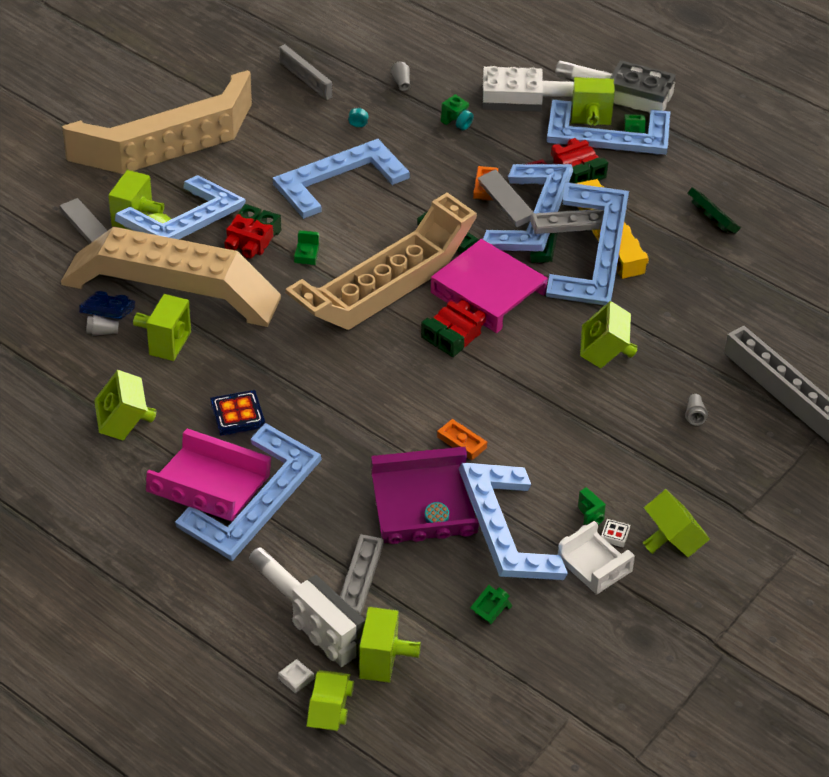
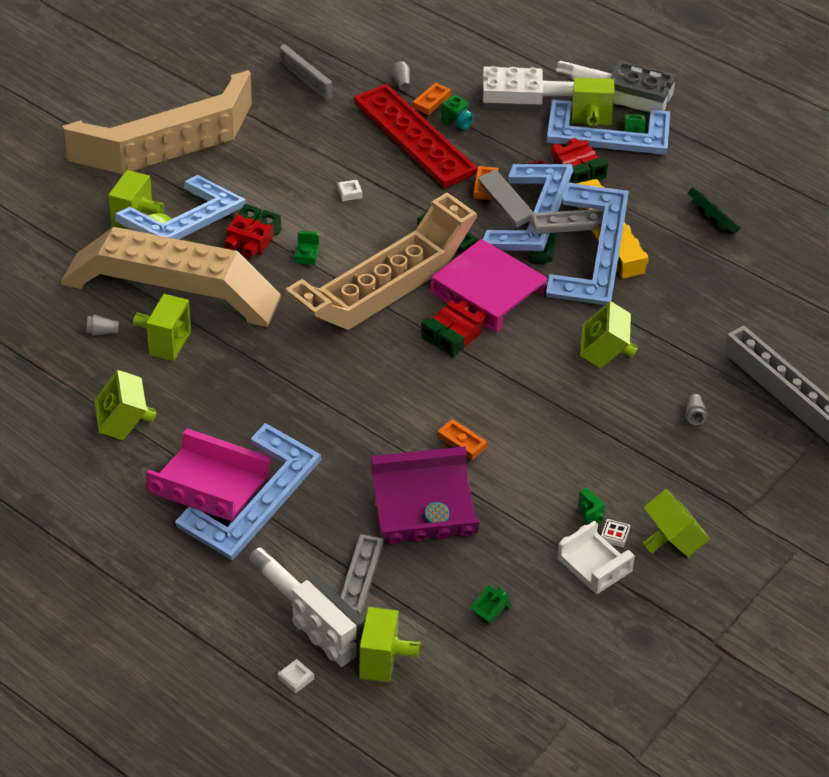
(82, 220): light grey tile -> none
(107, 306): clear blue tile -> none
(237, 412): tile -> none
(293, 183): light blue plate -> none
(329, 700): lime brick -> none
(349, 190): none -> white tile
(358, 117): teal tile -> none
(415, 135): none -> red plate
(431, 98): none -> orange plate
(479, 483): light blue plate -> none

